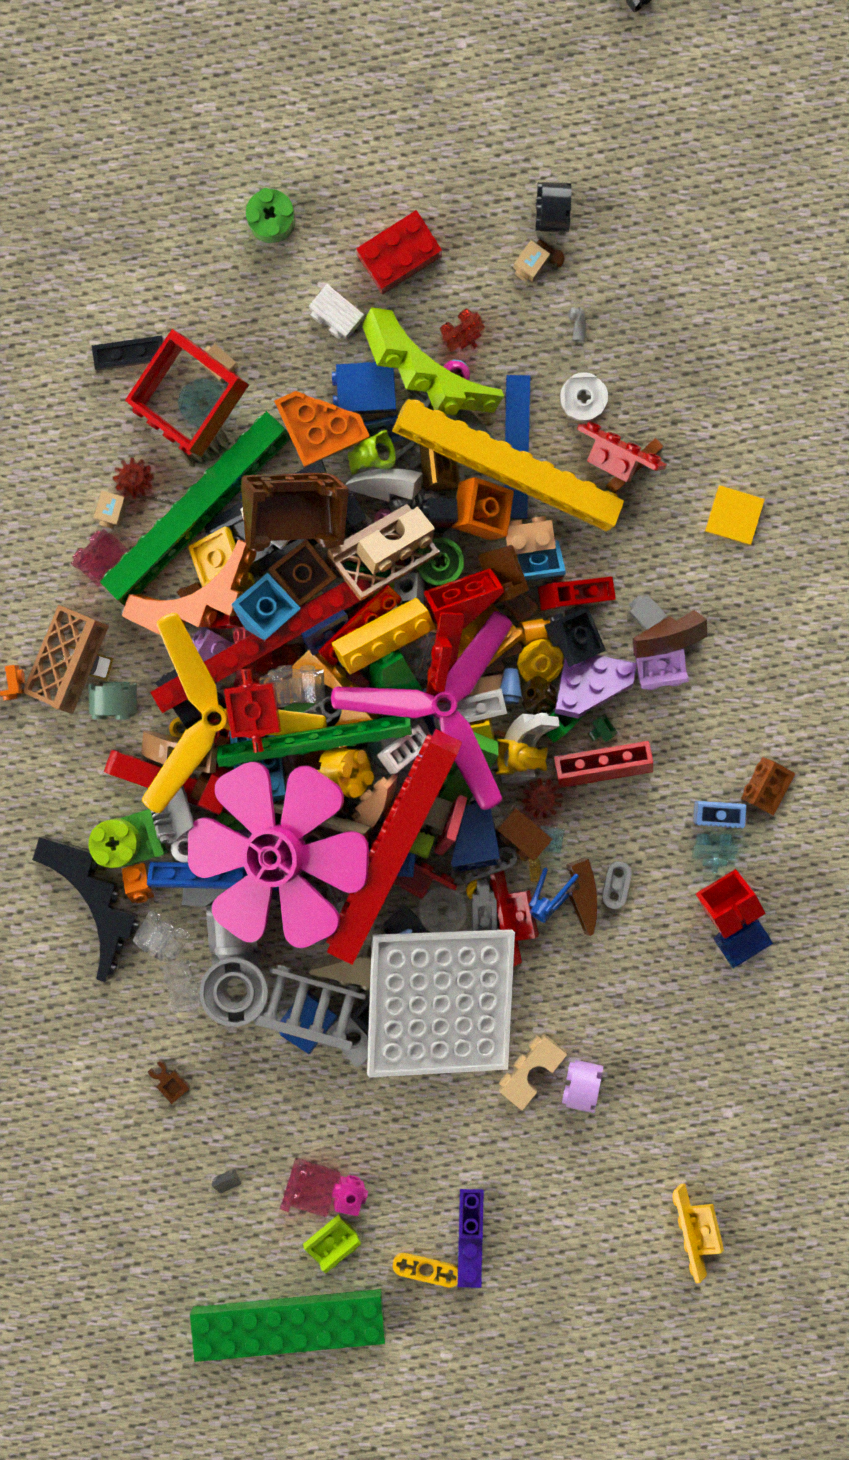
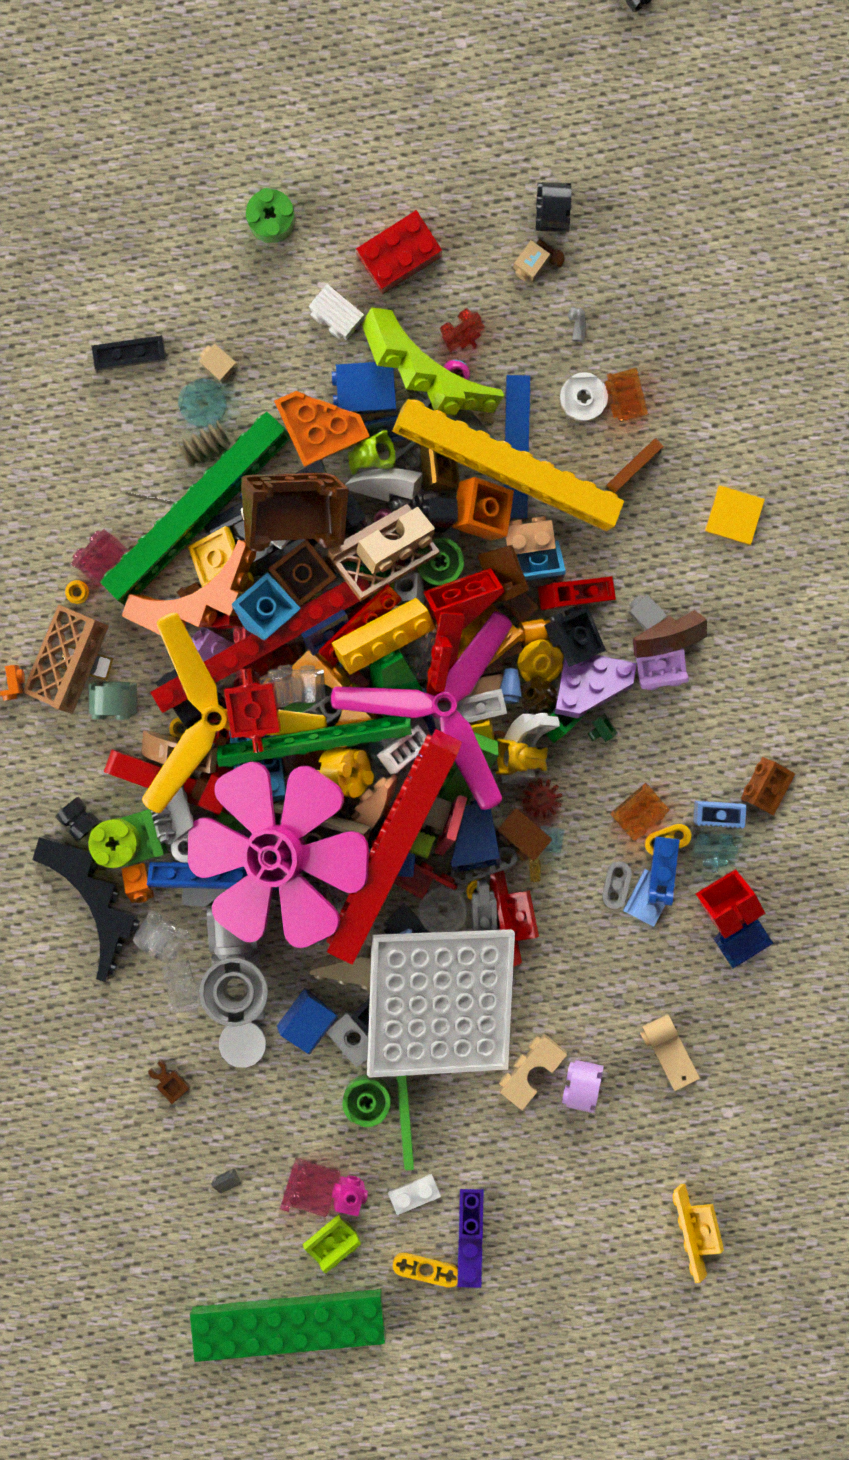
(75, 816): none -> black wheel
(77, 584): none -> yellow plate
(110, 509): tan brick -> none
(141, 481): clear red gear -> none
(155, 373): red window -> none
(242, 1044): none -> white tile
(315, 1031): light grey fence -> none
(359, 1111): none -> bright green brick
(405, 1122): none -> bright green tile
(414, 1194): none -> white plate
(544, 908): blue plant -> none
(584, 894): reddish brown slope -> none
(604, 764): red brick -> none
(617, 456): bracket -> none
(627, 395): none -> clear orange bracket
(637, 902): none -> light blue plate
(640, 812): none -> clear orange bracket
(663, 870): none -> blue plate
(668, 832): none -> yellow plate
(670, 1051): none -> tan door

